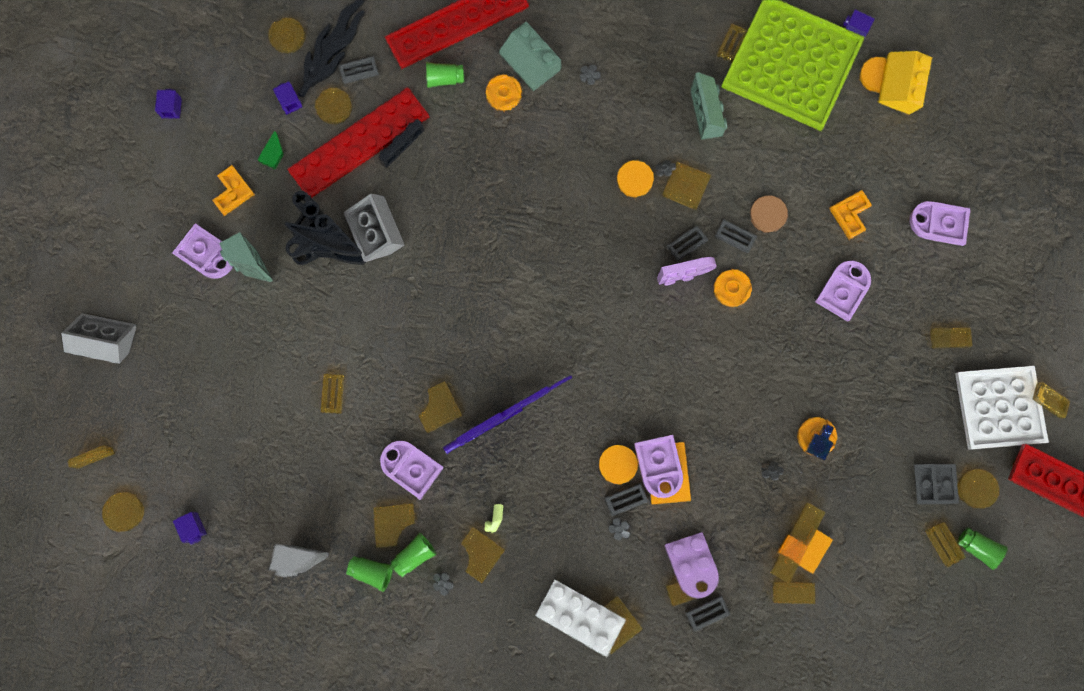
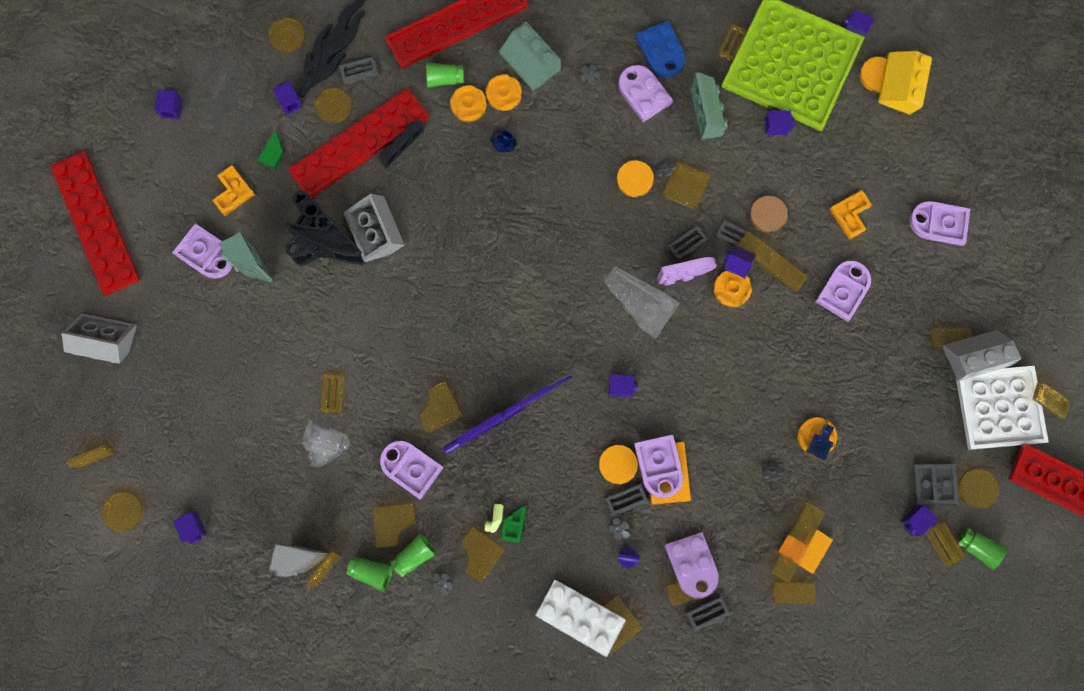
(95, 223): none -> red plate
(323, 570): none -> clear yellow tile
(324, 444): none -> clear wedge
(468, 103): none -> light orange tile
(503, 140): none -> clear blue plate
(513, 526): none -> green tile
(622, 386): none -> dark purple brick
(628, 557): none -> dark purple plate
(644, 93): none -> lavender plate
(644, 302): none -> clear wedge
(661, 48): none -> blue plate
(739, 261): none -> dark purple brick
(773, 262): none -> clear yellow tile
(778, 122): none -> dark purple brick
(919, 521): none -> dark purple brick
(981, 354): none -> light grey slope

